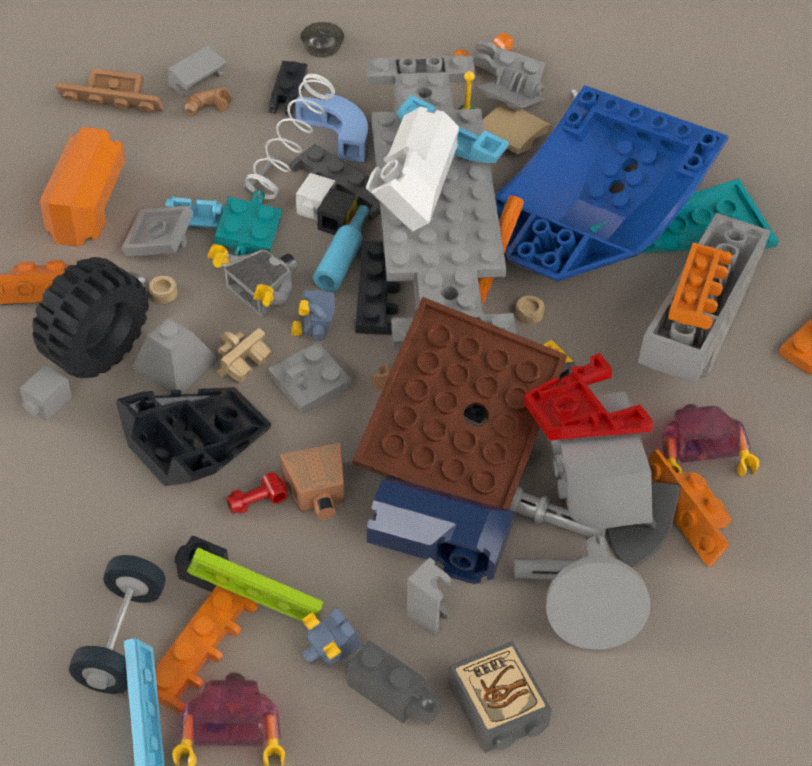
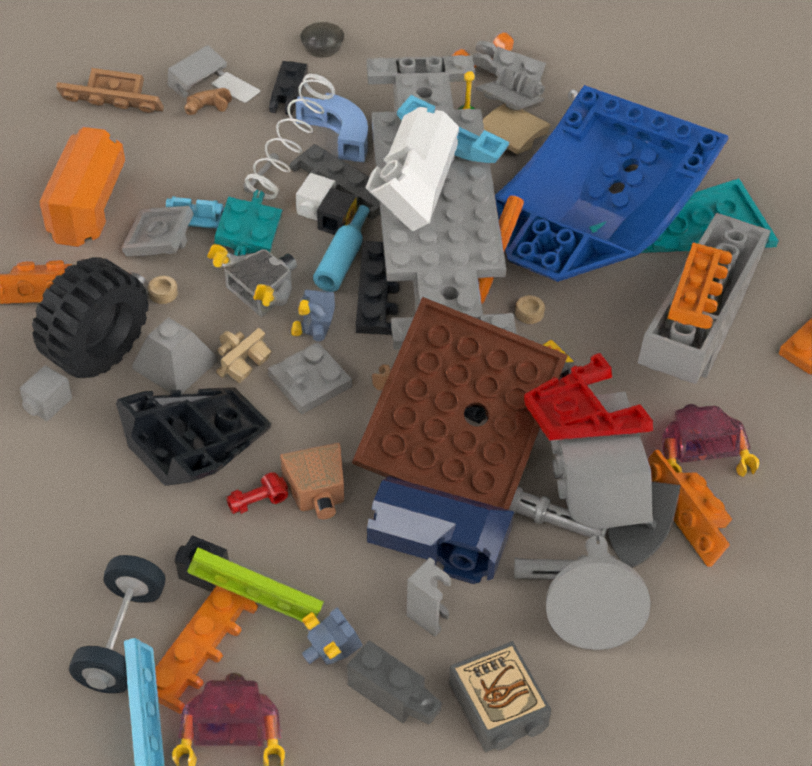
(236, 86): none -> white sticker

